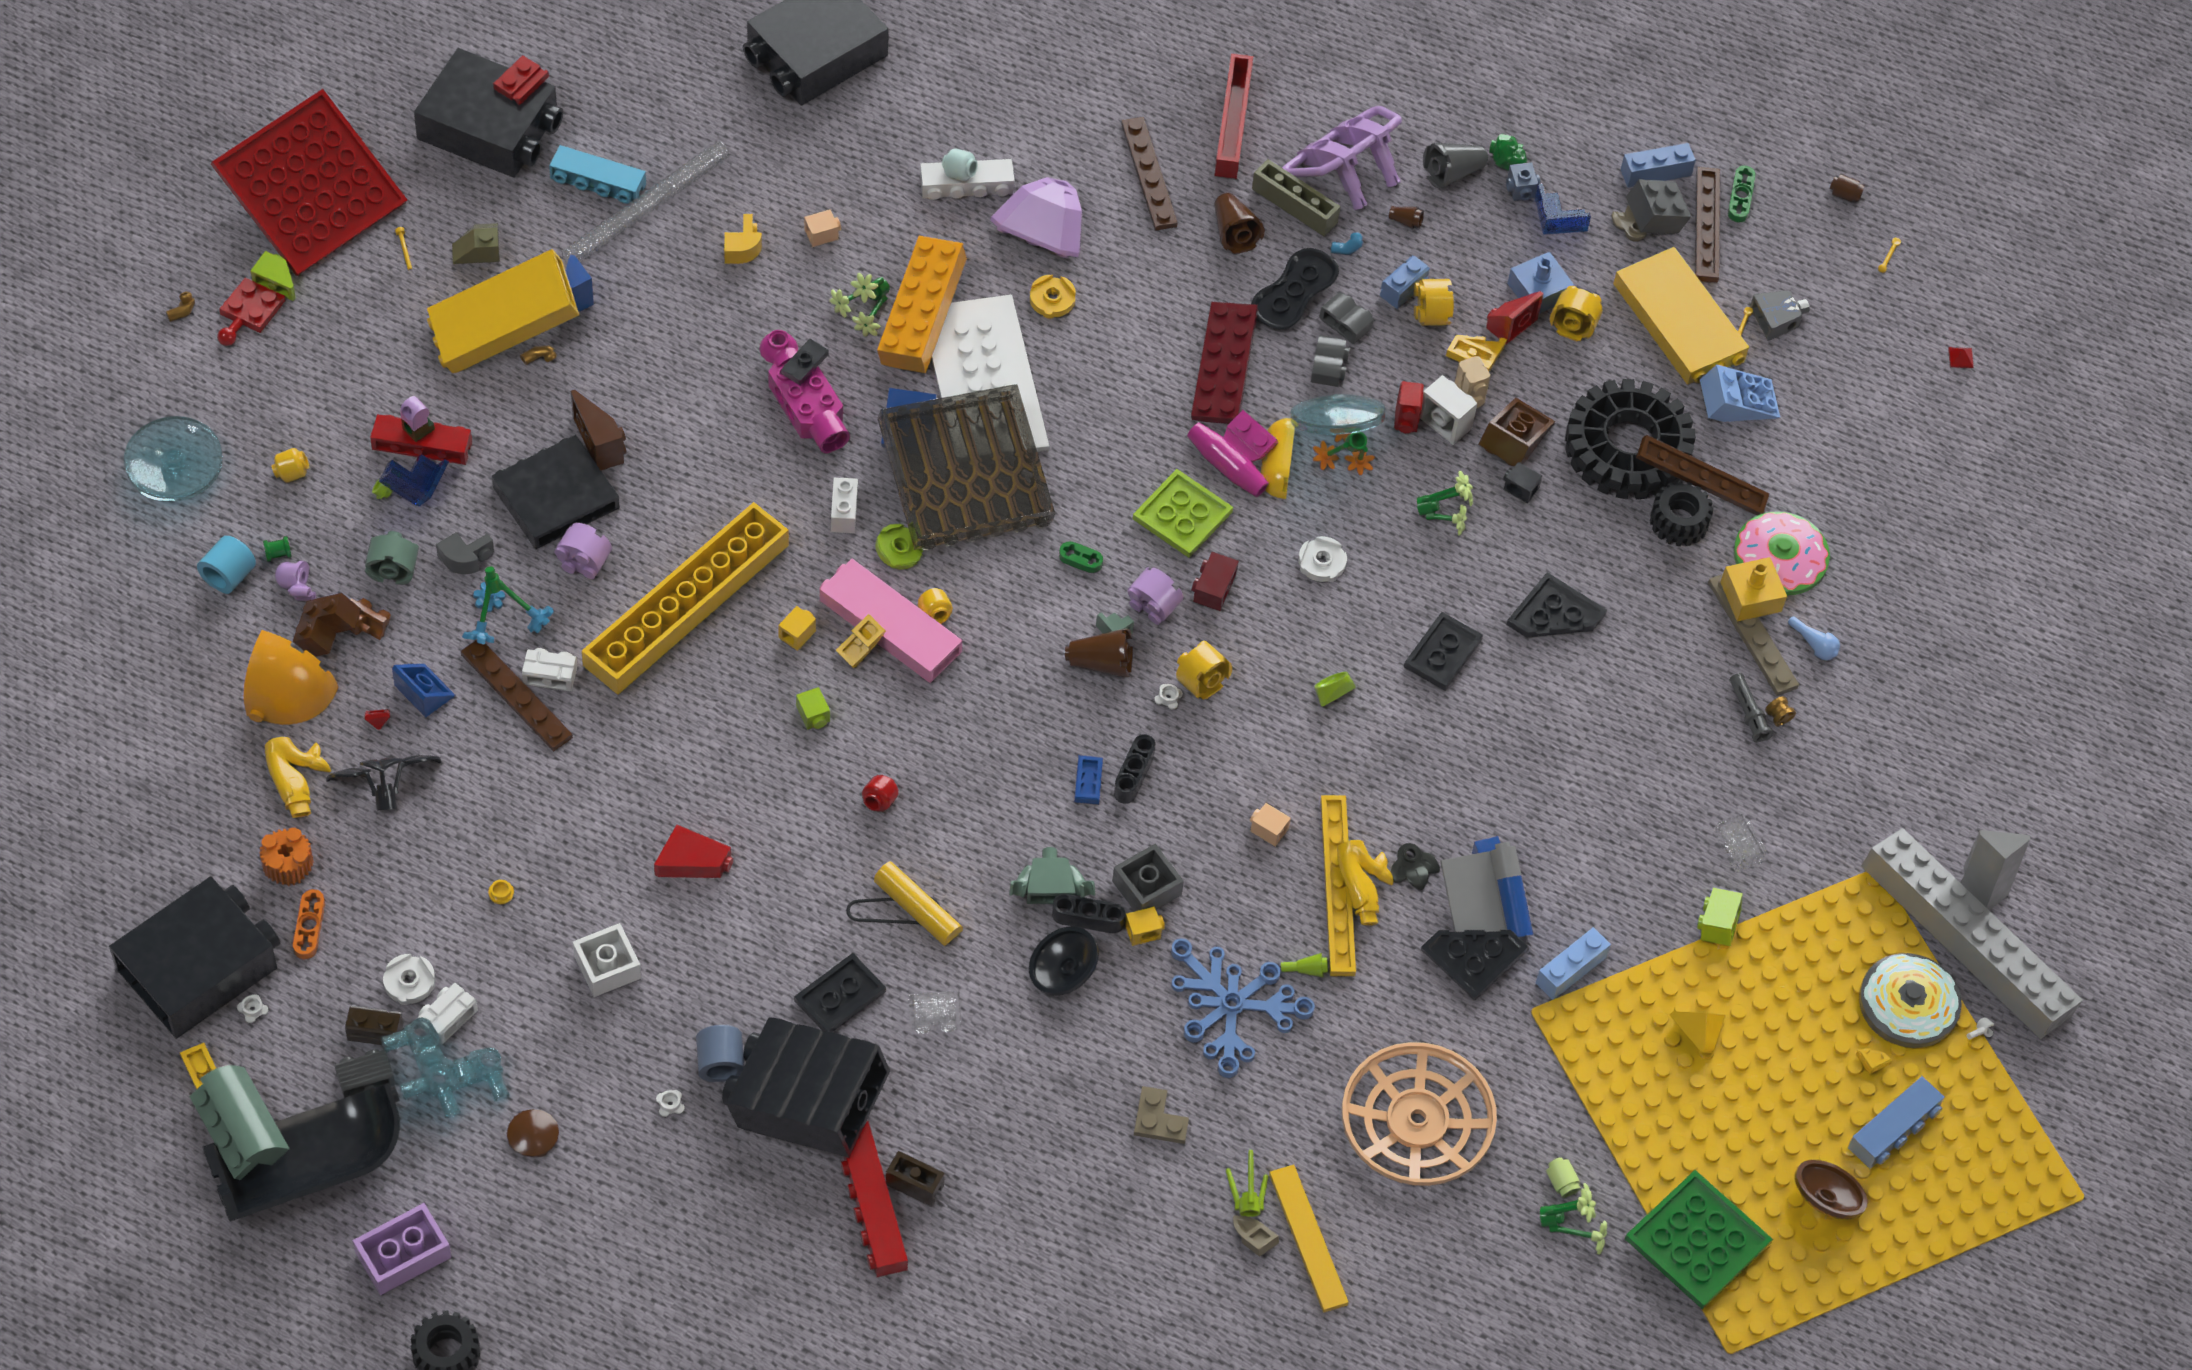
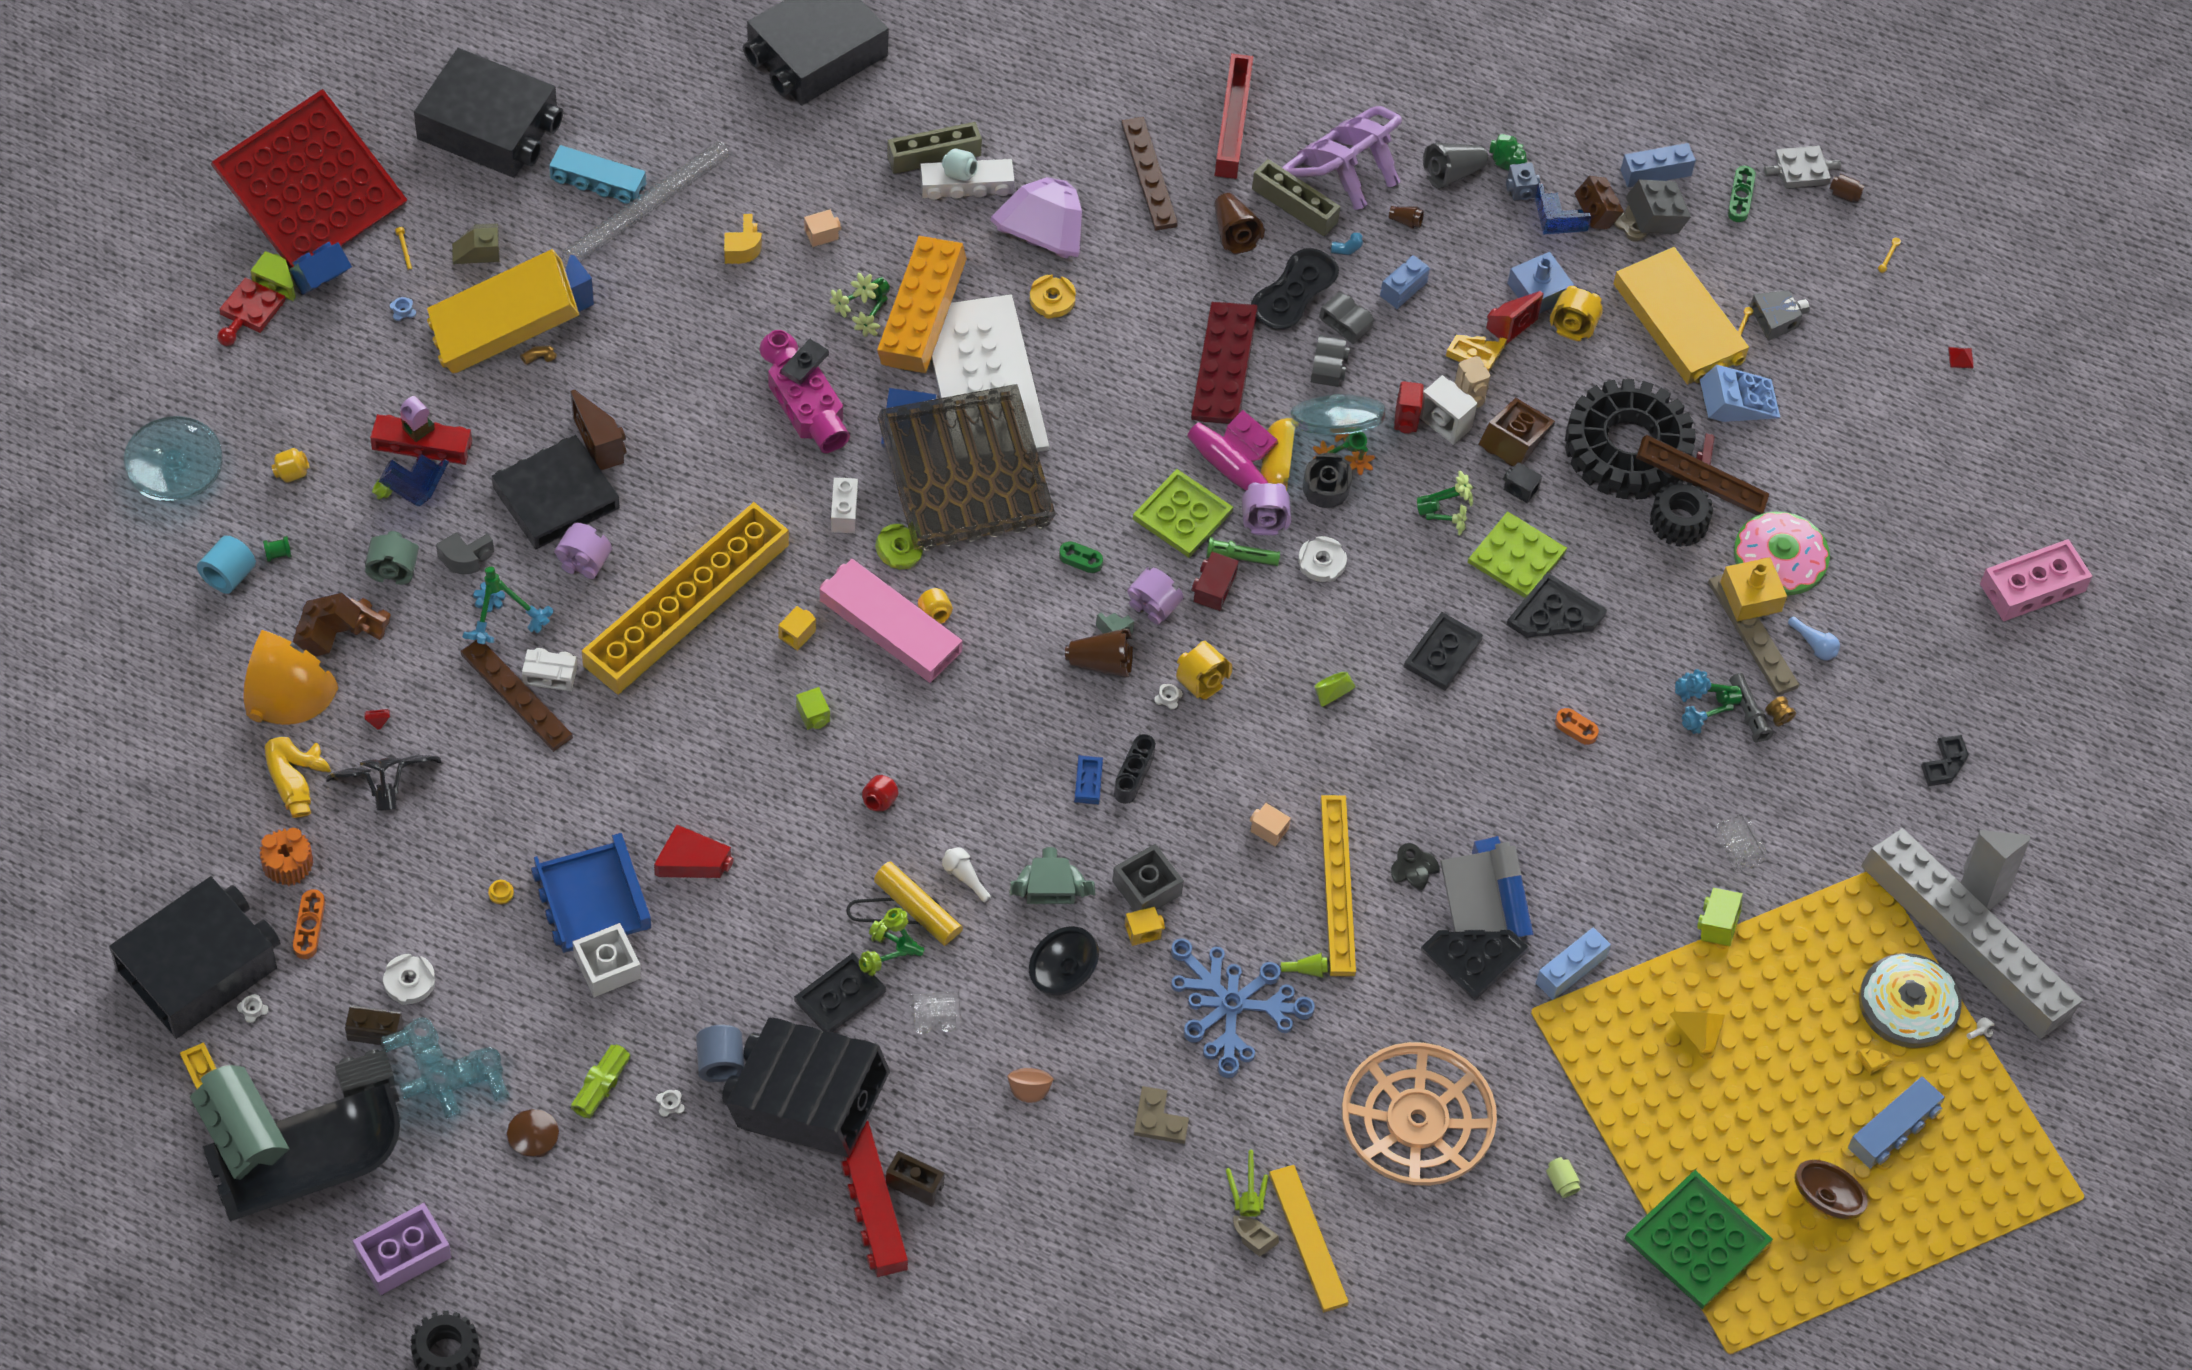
(184, 308): pearl gold arm -> none
(294, 578): lavender piece -> none
(325, 264): none -> blue piece
(400, 303): none -> light blue plate
(421, 687): blue slope -> none
(449, 1011): white brick -> none
(521, 80): red plate -> none
(591, 893): none -> blue panel
(600, 1081): none -> lime piece
(861, 642): yellow slope -> none
(896, 921): none -> lime plant
(910, 151): none -> olive brick
(957, 863): none -> white piece
(1029, 1084): none -> nougat piece
(1078, 906): black beam -> none
(1244, 553): none -> bright green pin
(1266, 508): none -> lavender brick
(1323, 492): none -> black brick
(1352, 861): yellow piece -> none
(1433, 302): yellow brick -> none
(1516, 554): none -> lime plate
(1553, 1215): plant -> none
(1576, 726): none -> orange beam
(1600, 201): none -> reddish brown brick
(1697, 685): none -> dark azure plant
(1707, 224): plate -> none
(1707, 449): none -> dark red plate
(1802, 167): none -> light grey plate
(1946, 769): none -> black tile
(2035, 580): none -> bright pink brick

